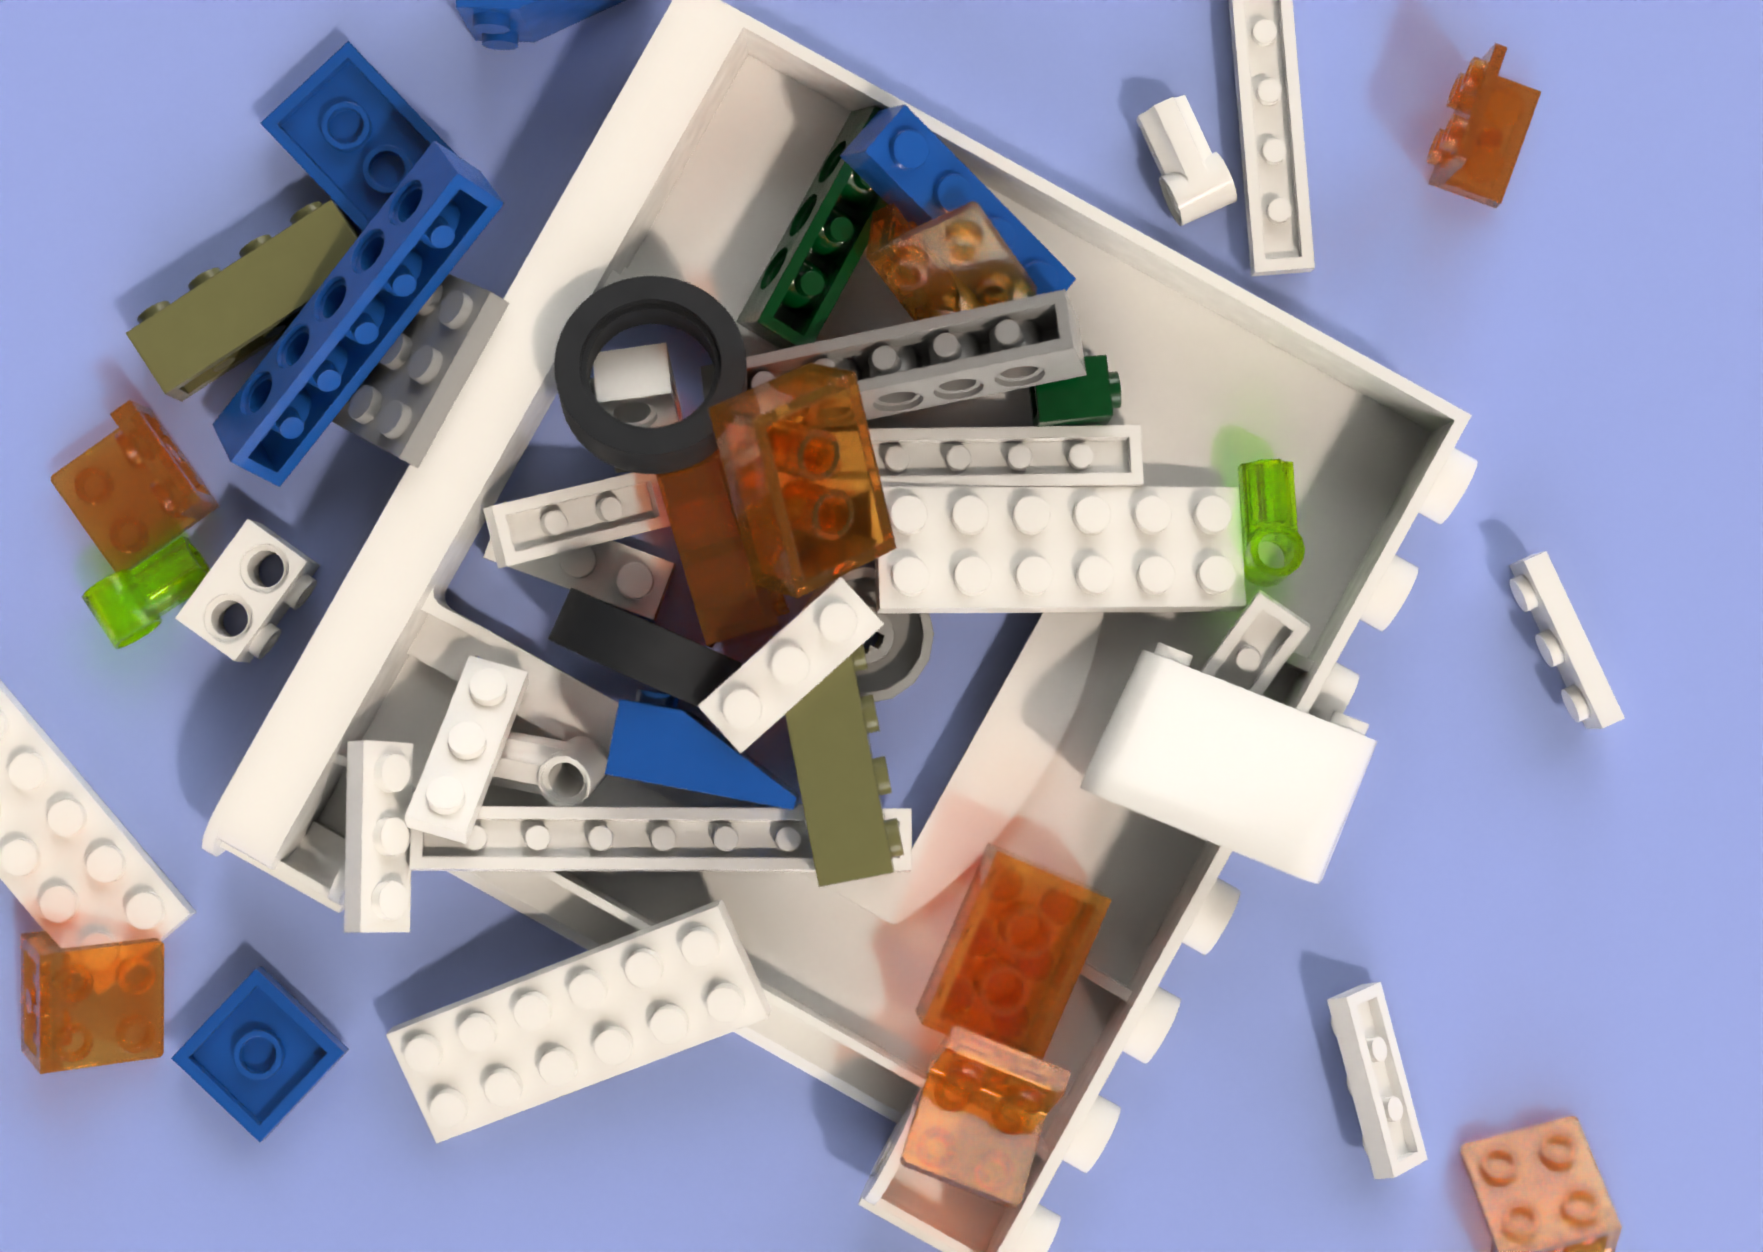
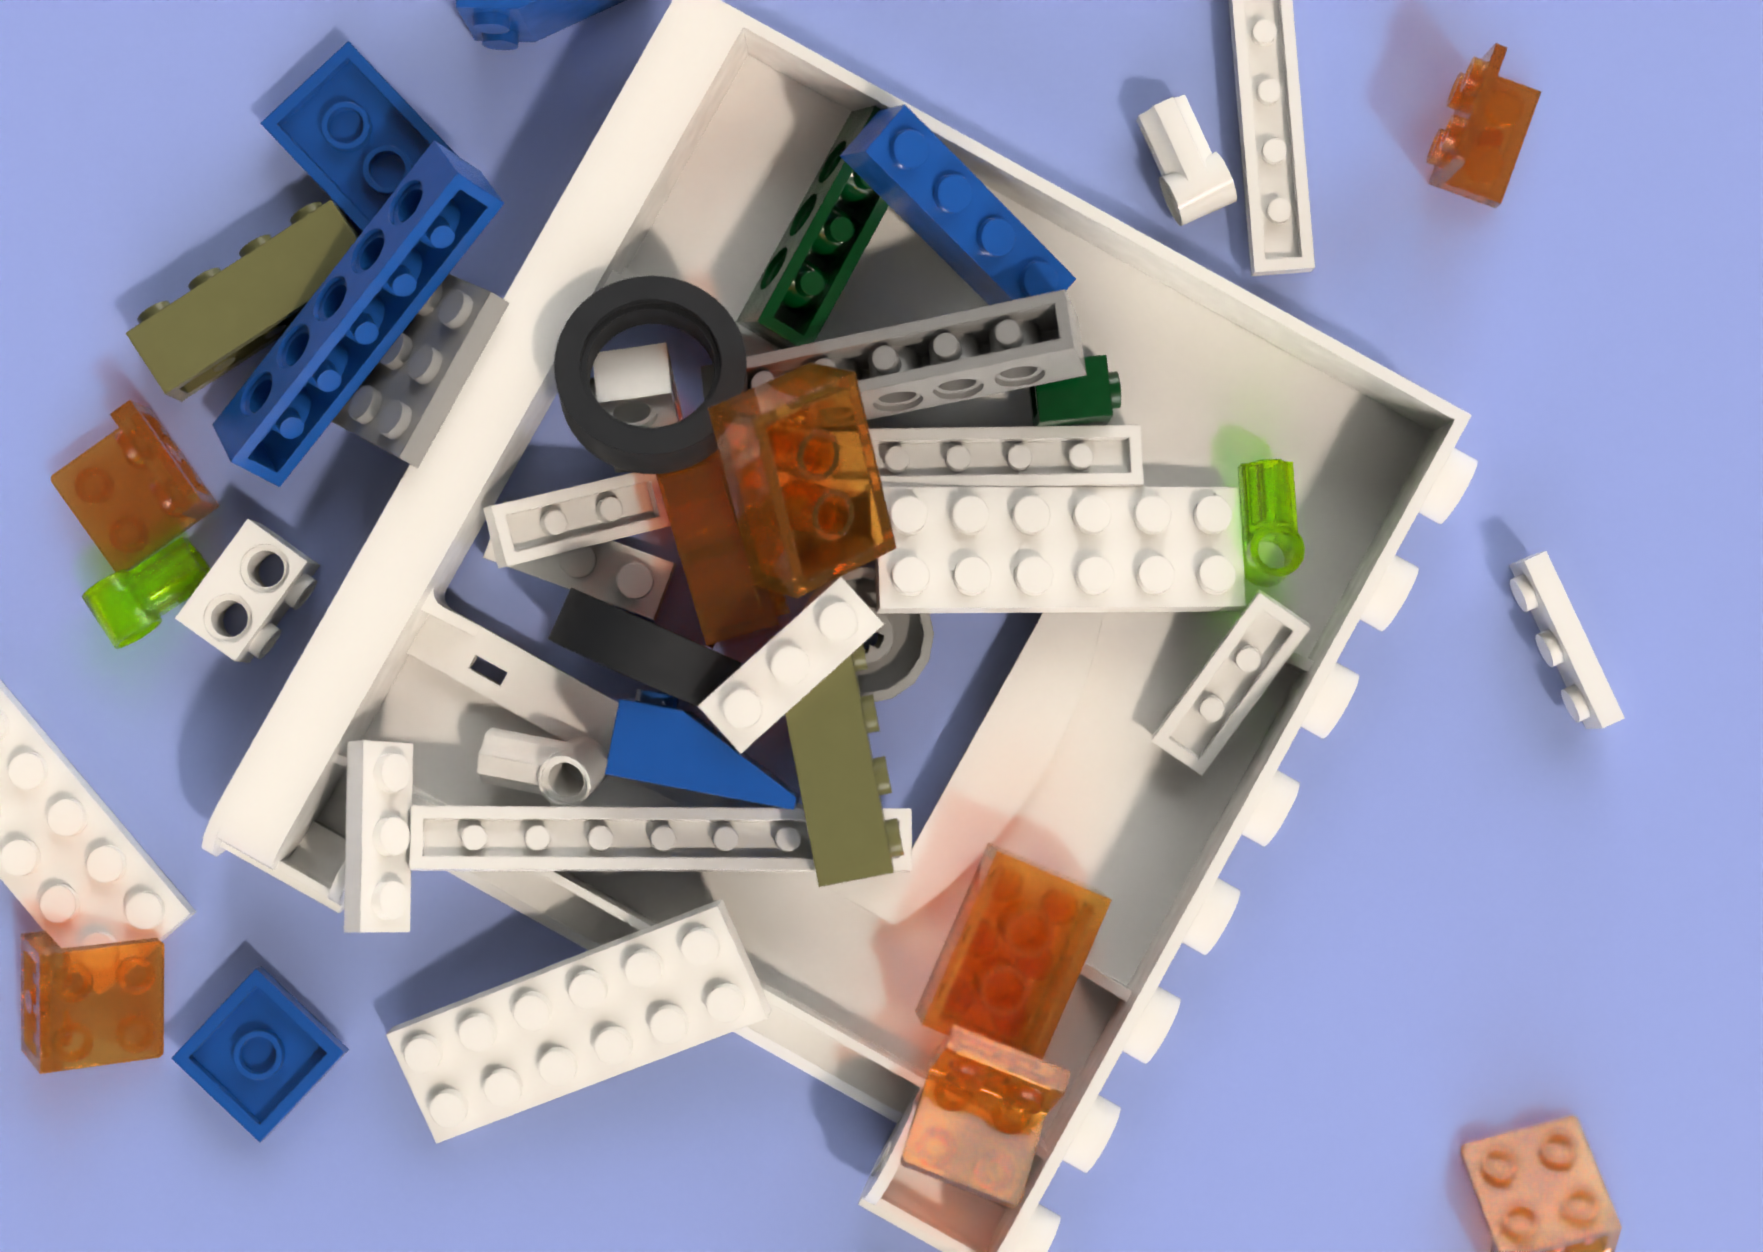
(467, 749): white plate -> none
(946, 262): clear orange bracket -> none
(1230, 764): white windscreen -> none
(1377, 1080): white plate -> none

